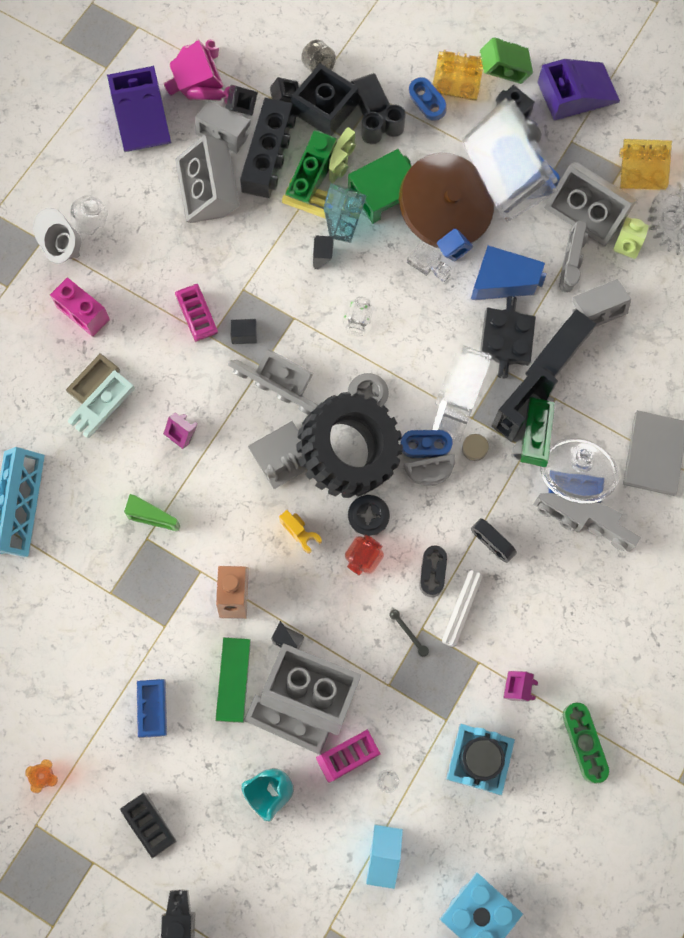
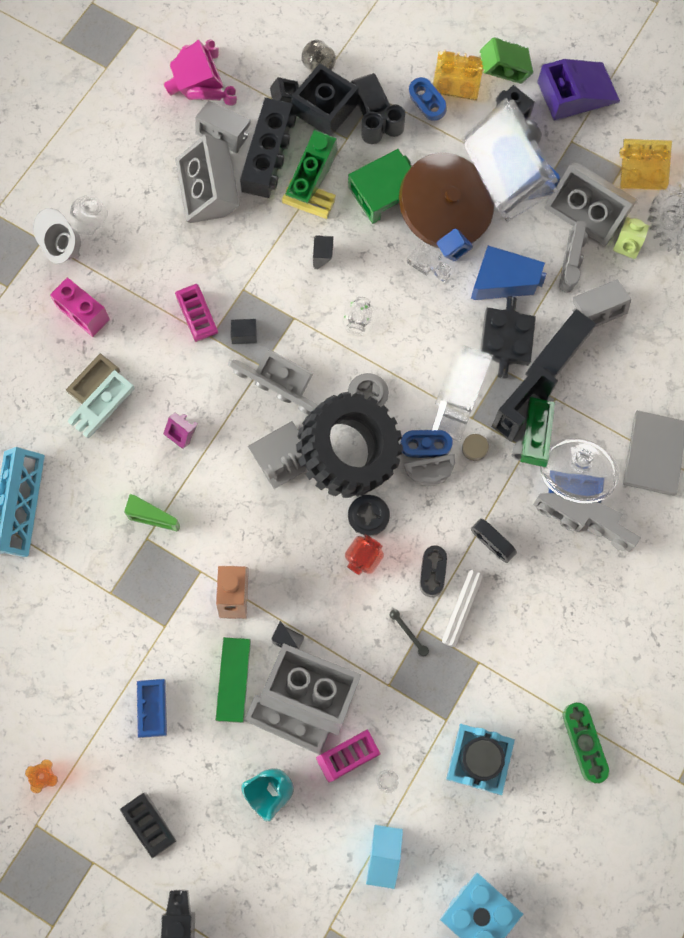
(139, 108): dark purple slope -> none
(241, 100): black slope -> none
(295, 527): yellow plate -> none
(339, 157): yellowish green slope -> none
(343, 211): clear light blue slope -> none
(519, 686): magenta tile -> none

